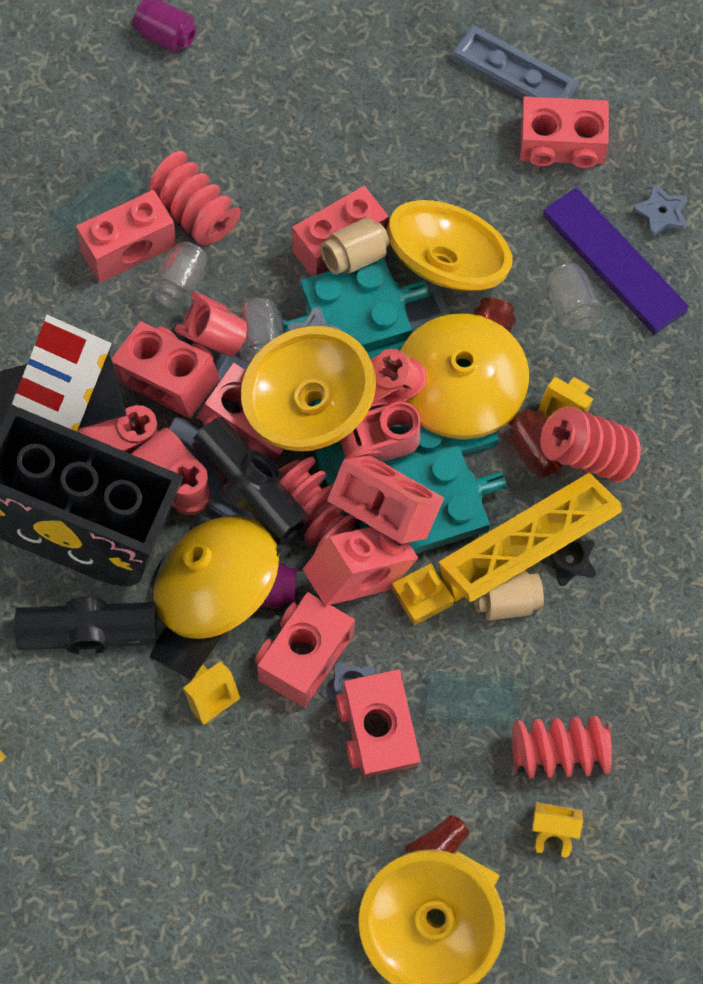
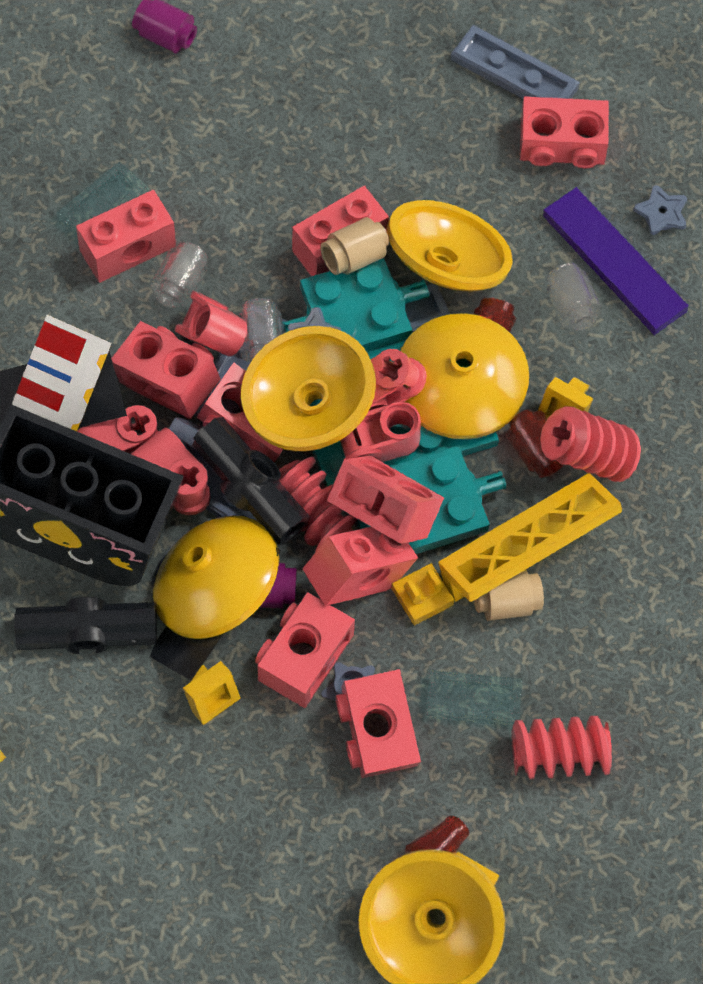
(193, 200): coral piece -> none
(559, 822): yellow tile -> none
(580, 566): black plate -> none

